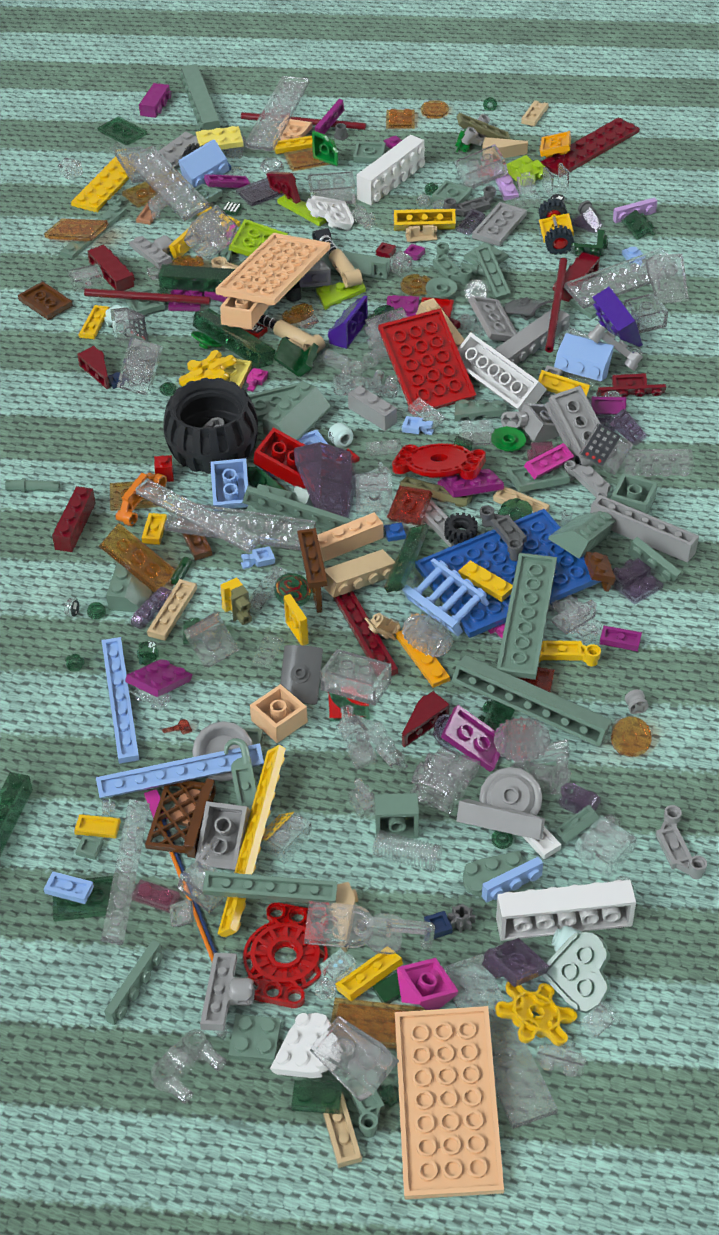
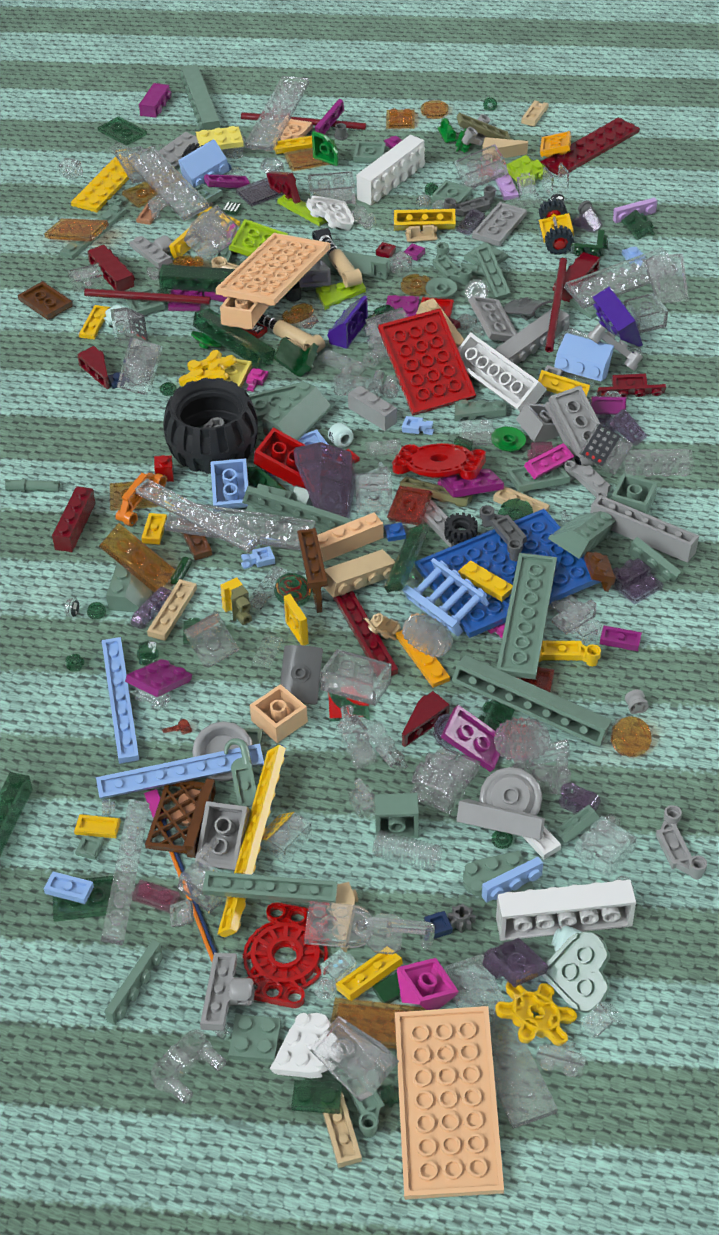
(421, 409): clear plate -> none
(446, 131): none -> green hinge
(514, 419): light grey beam -> none

